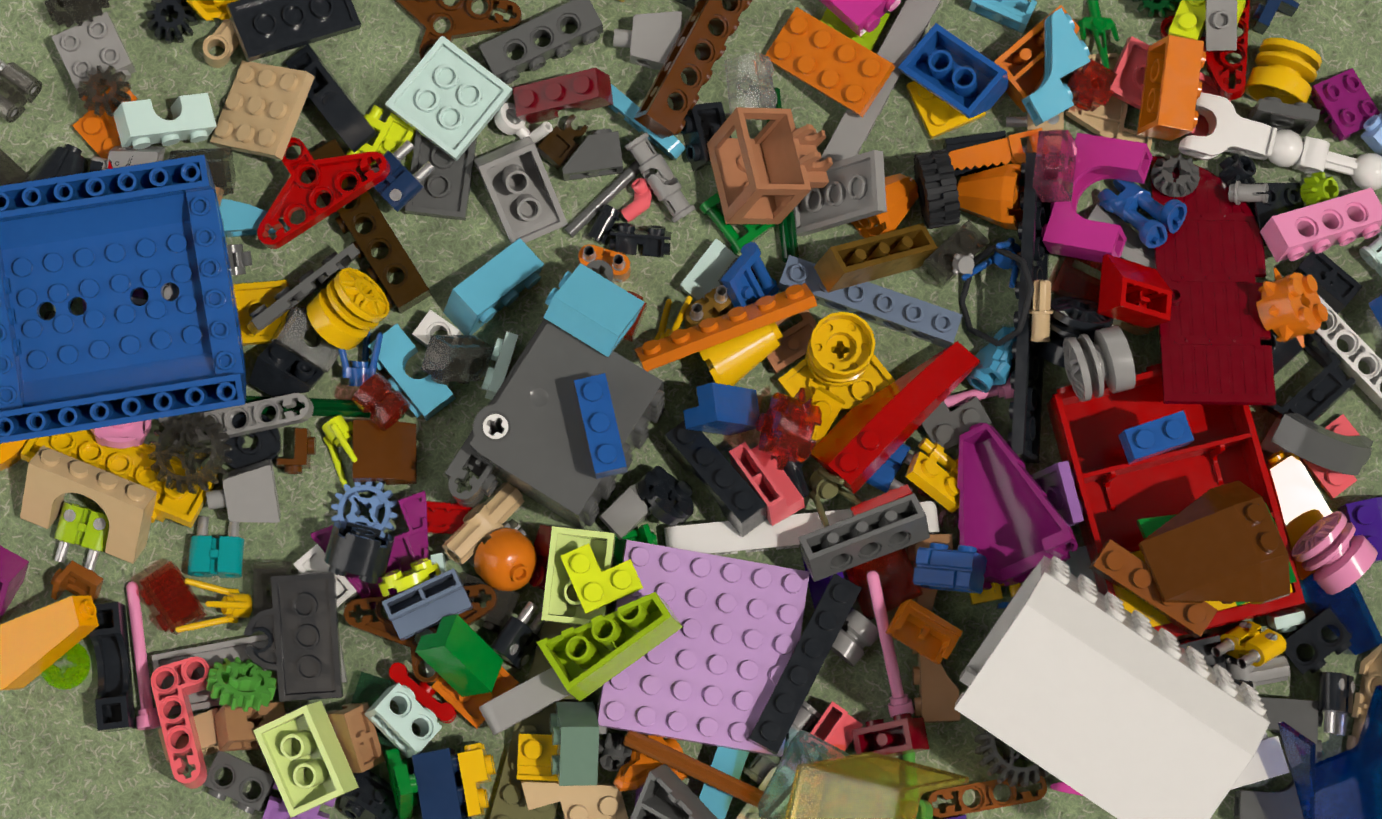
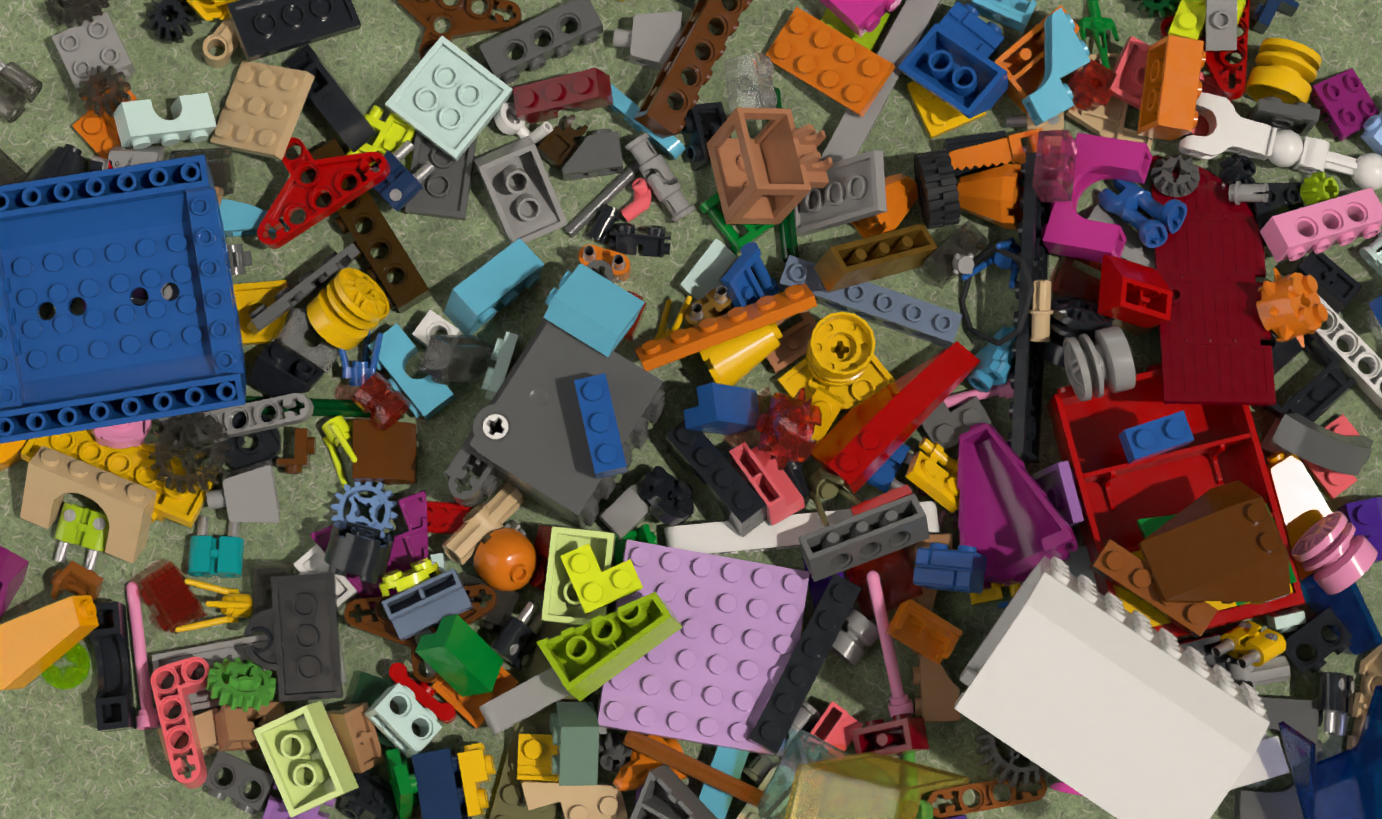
(968, 27): none -> blue brick

